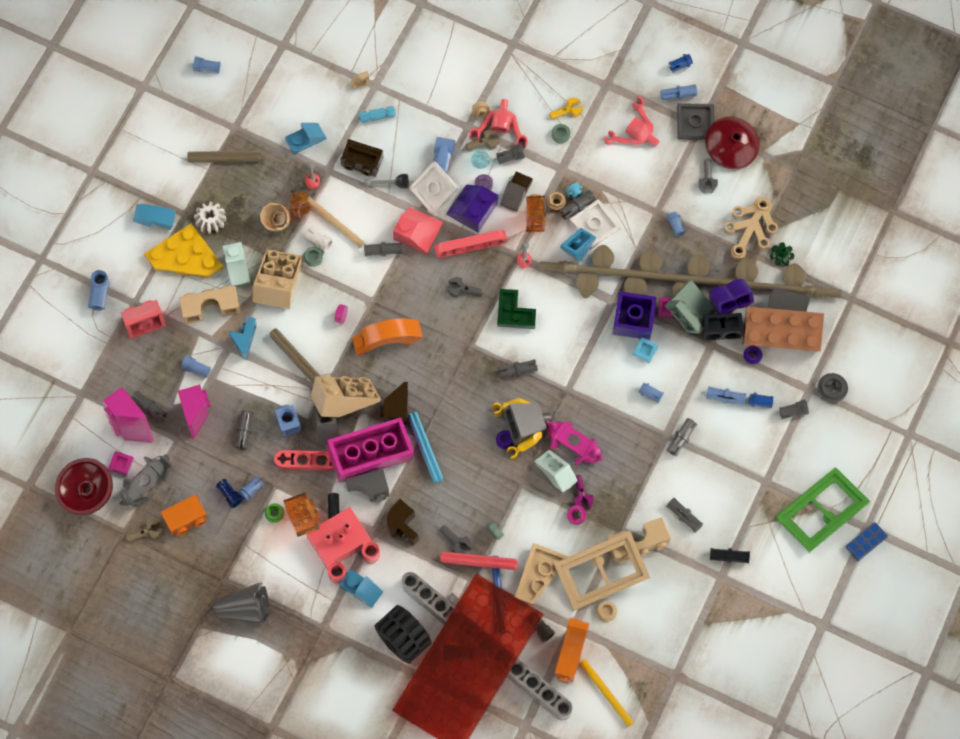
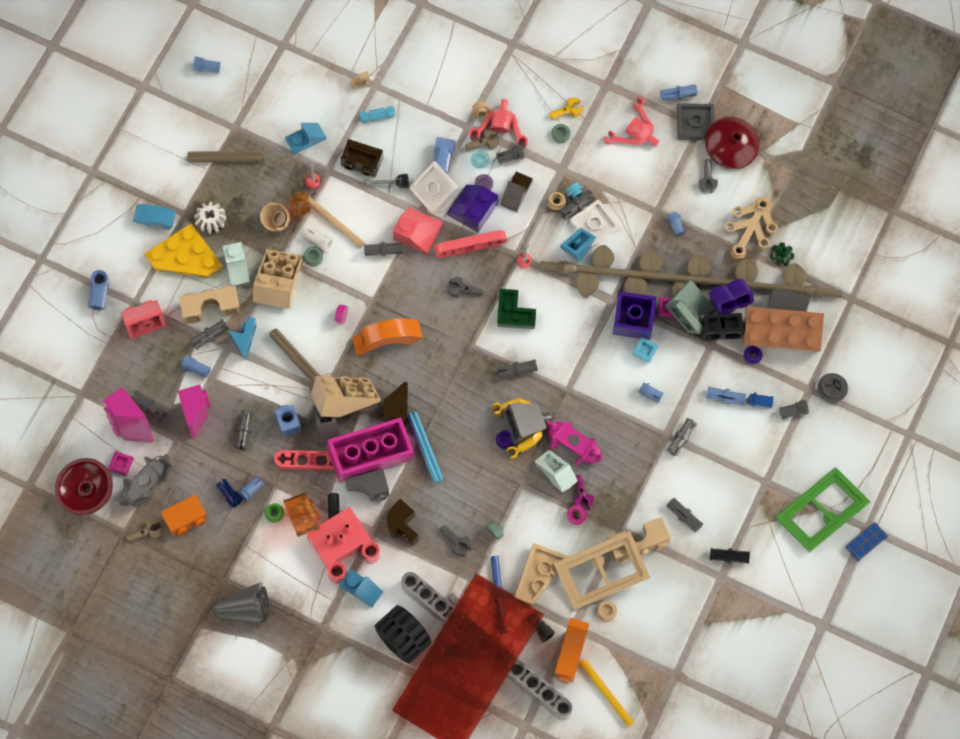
(209, 334): none -> dark grey pin
(479, 560): coral axle -> none
(534, 213): clear orange hinge -> none
(679, 63): blue pin -> none

